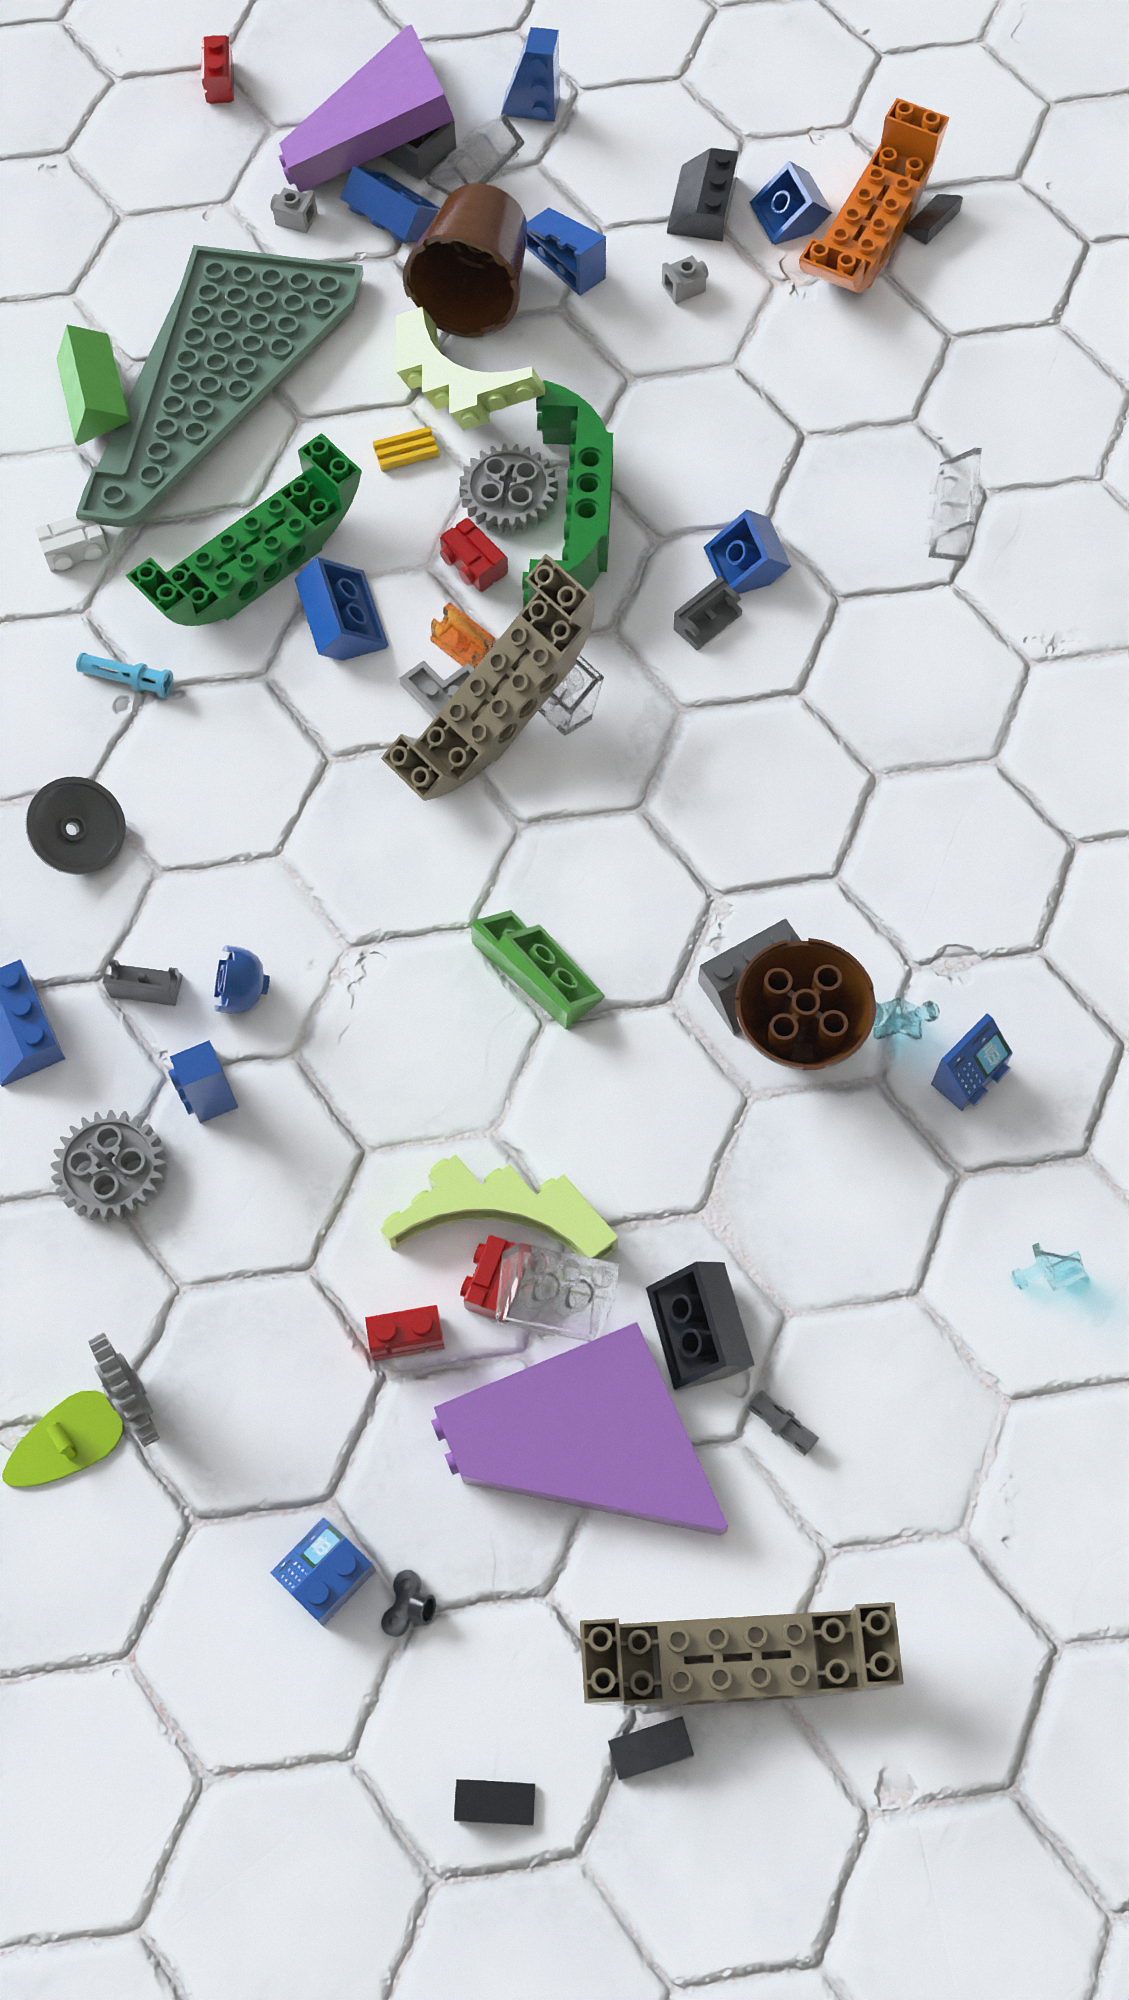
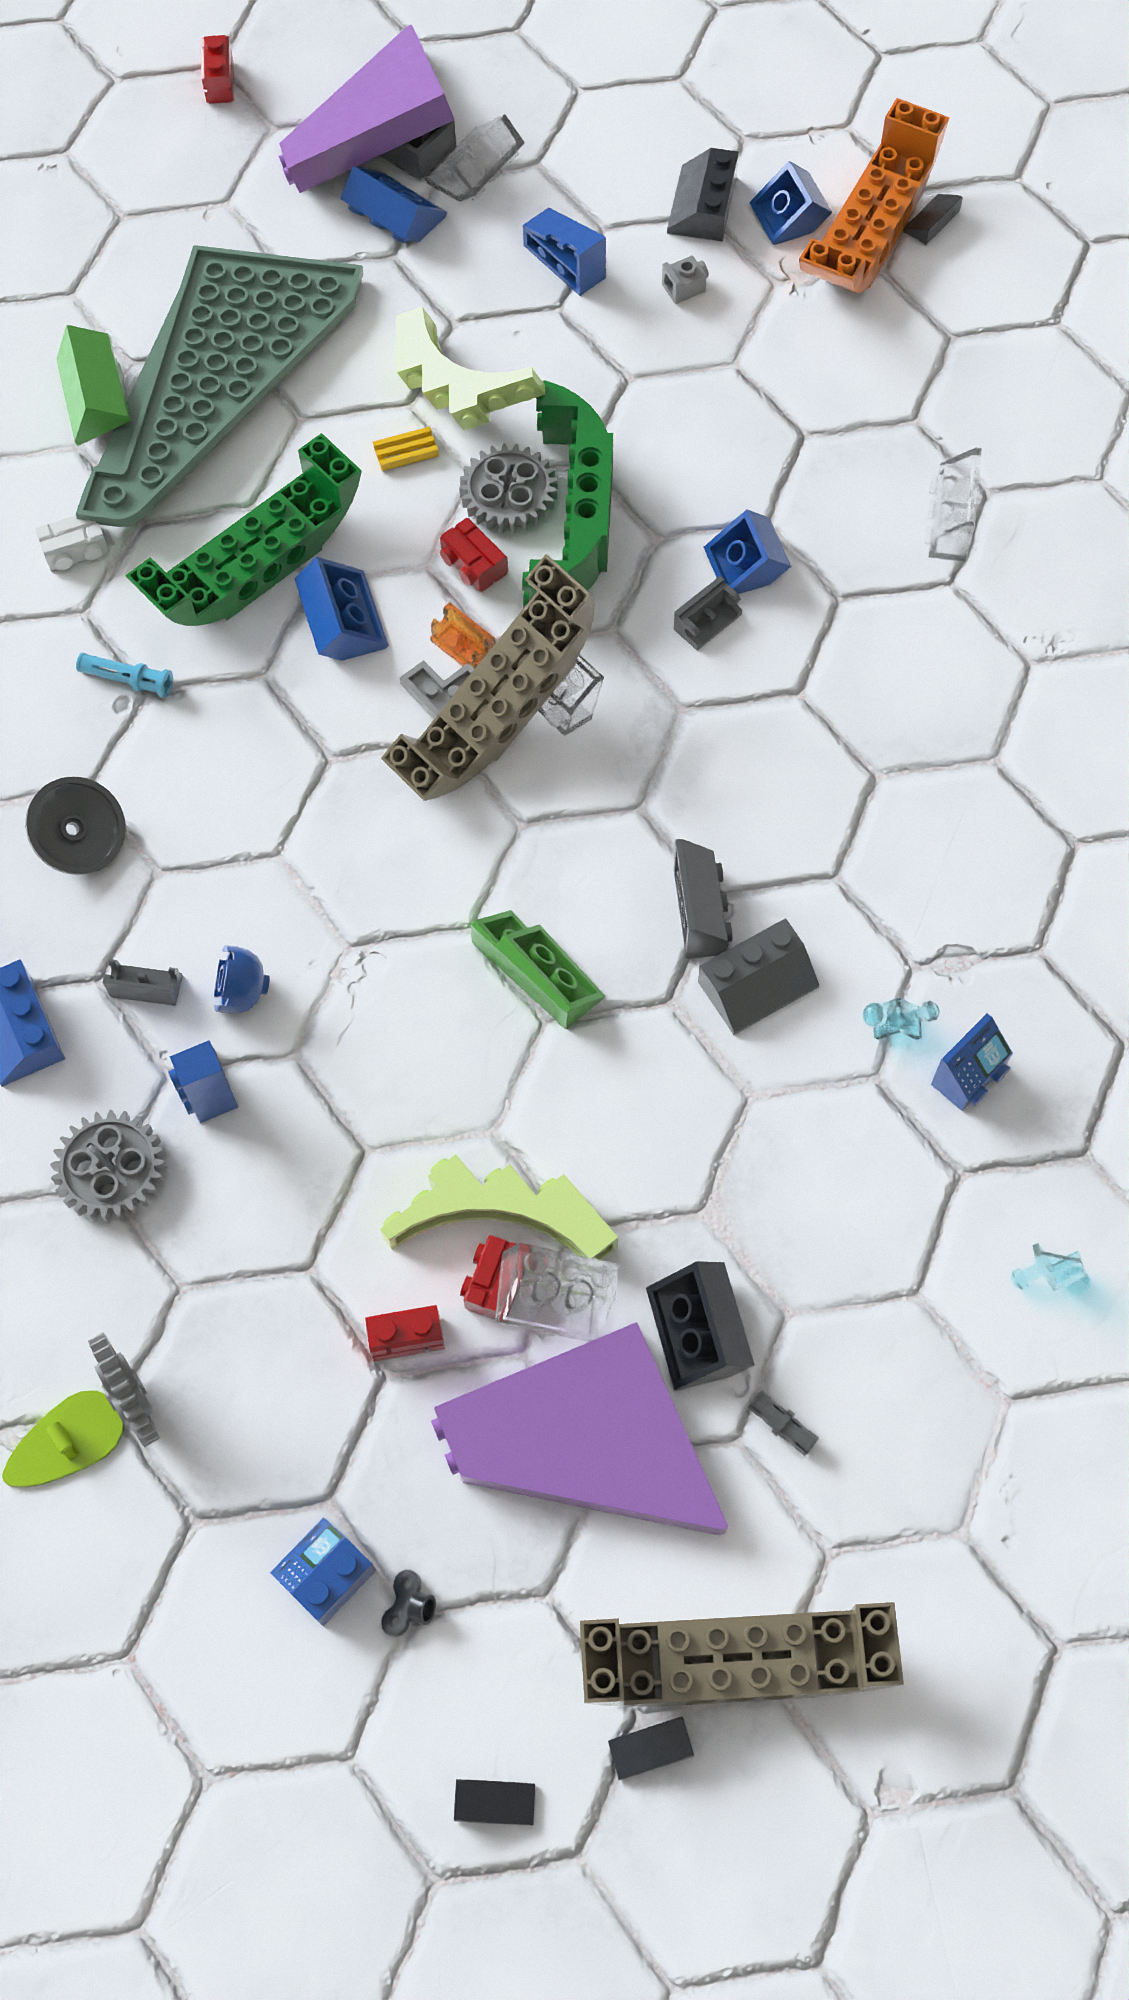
(294, 209): light grey brick -> none
(470, 262): reddish brown cone -> none
(536, 78): blue wedge -> none
(700, 900): none -> dark grey slope
(805, 1004): reddish brown cone -> none

